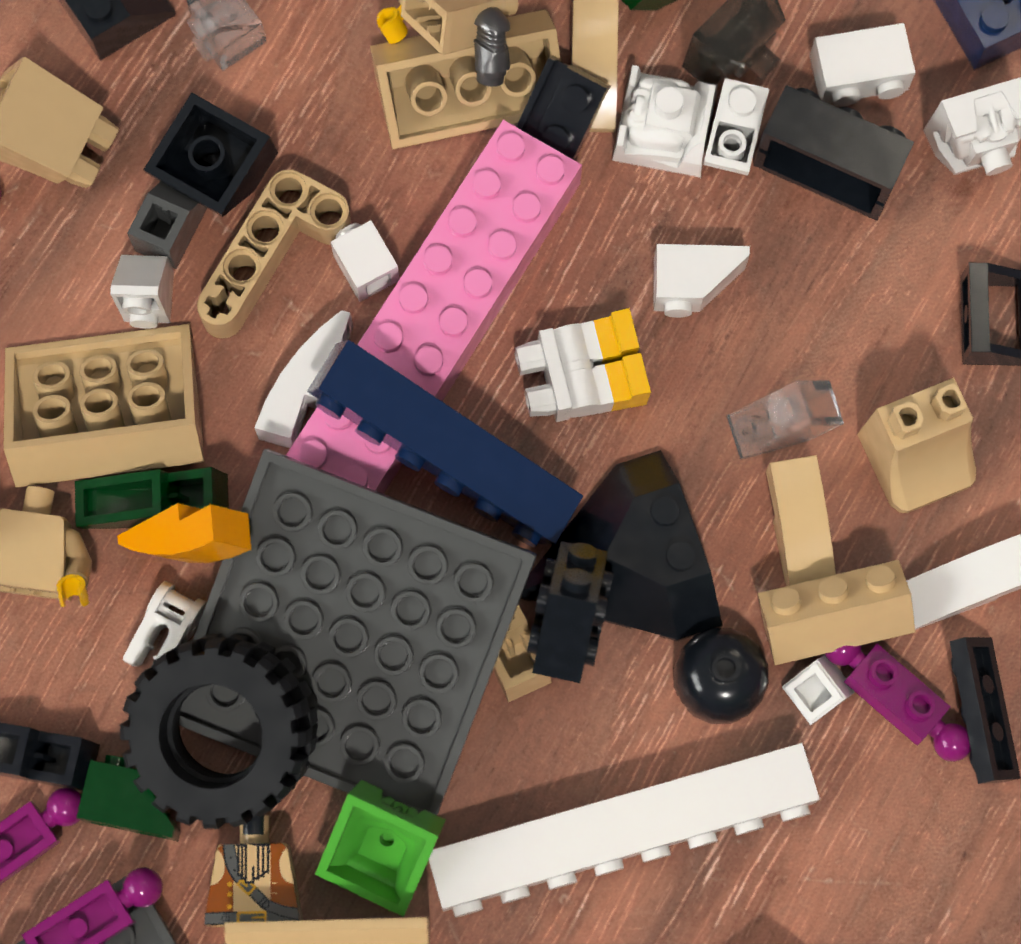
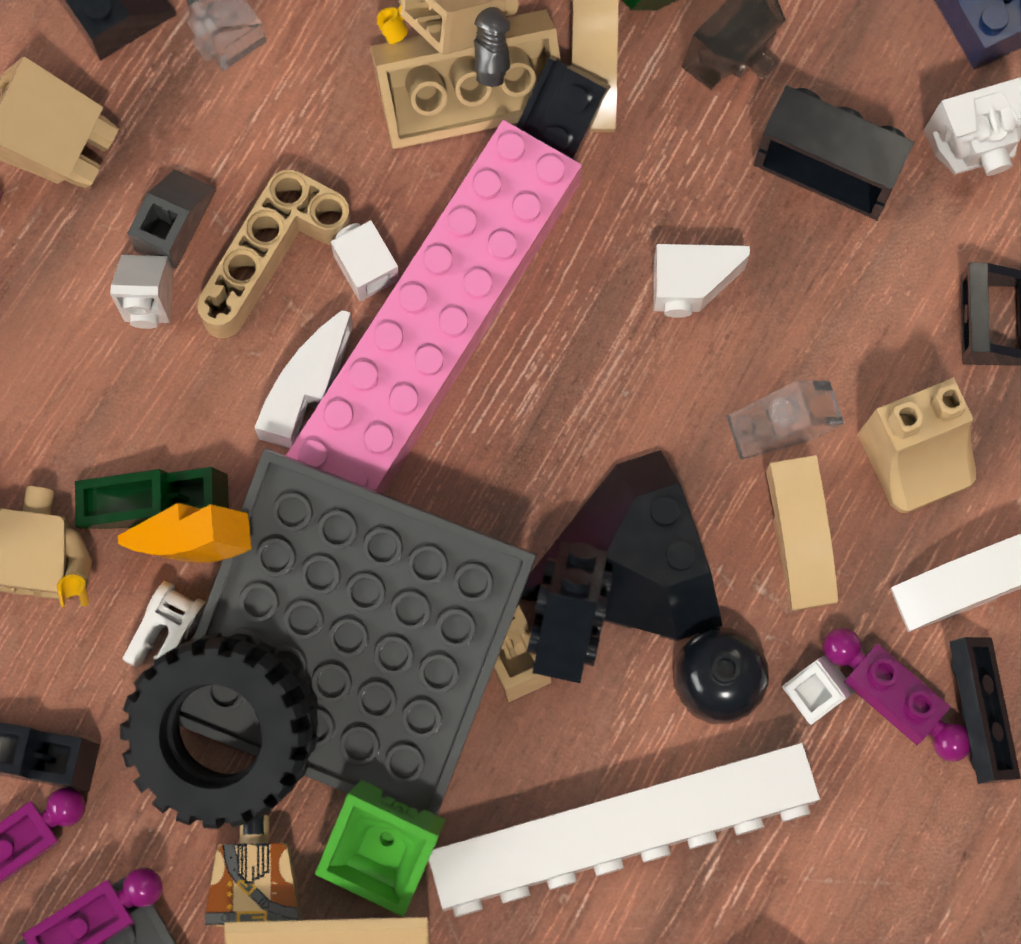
(101, 406): tan slope -> none
(116, 802): dark green slope -> none
(211, 156): black slope -> none
(443, 443): dark blue brick -> none
(585, 368): white hips -> none
(665, 123): white brick -> none
(736, 126): white slope -> none
(837, 612): tan brick -> none
(862, 64): white brick -> none

